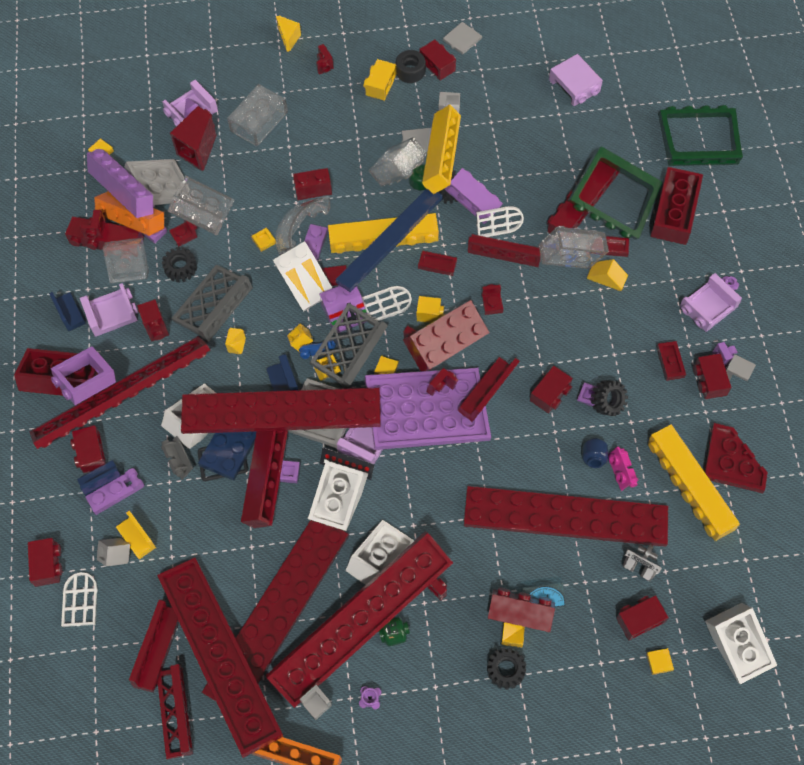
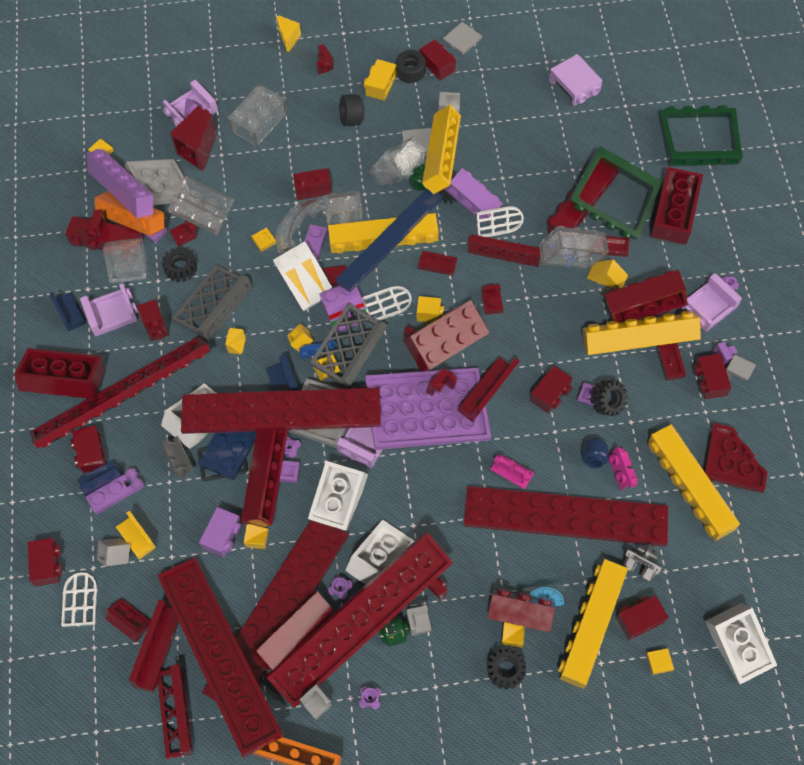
(90, 387): medium lavender window -> none
(127, 619): none -> dark red slope
(221, 532): none -> medium lavender brick
(255, 537): none -> yellow slope
(292, 452): none -> medium lavender plate
(292, 630): none -> brick
(338, 581): none -> medium lavender plate
(343, 208): none -> clear brick
(347, 461): black sticker -> none
(351, 110): none -> black tyre
(386, 366): yellow tile -> none
(418, 620): none -> light grey panel
(512, 471): none -> dark pink hinge
(593, 623): none -> yellow brick
(641, 333): none -> yellow brick
(647, 297): none -> dark red brick

